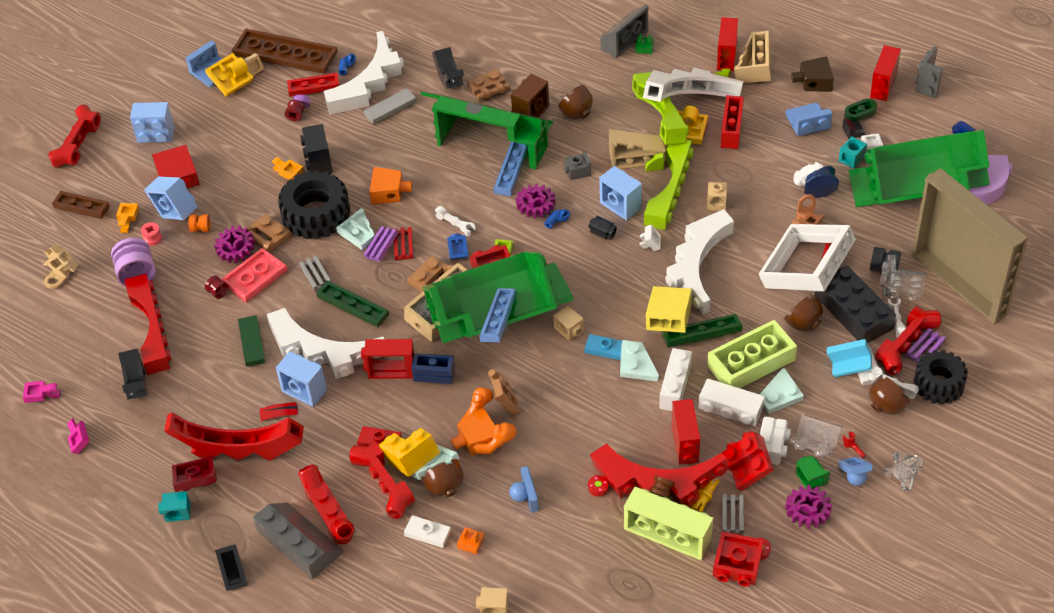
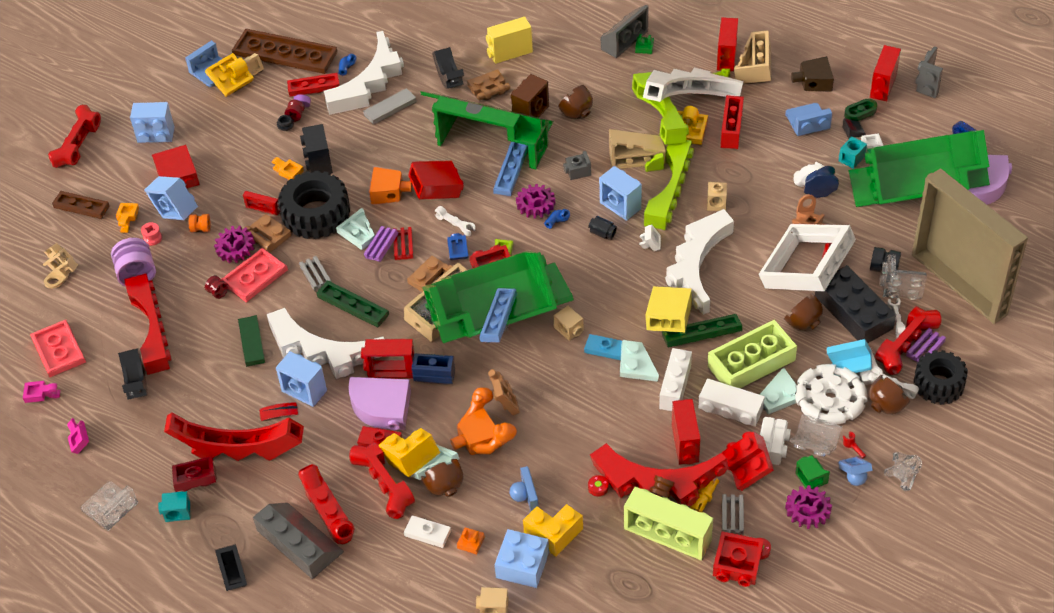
(58, 348): none -> coral tile
(110, 504): none -> clear bracket
(261, 203): none -> red tile
(285, 123): none -> black plate
(380, 401): none -> lavender brick
(435, 179): none -> red brick
(509, 40): none -> light yellow brick
(522, 558): none -> light blue brick
(558, 529): none -> yellow brick
(831, 384): none -> white plate

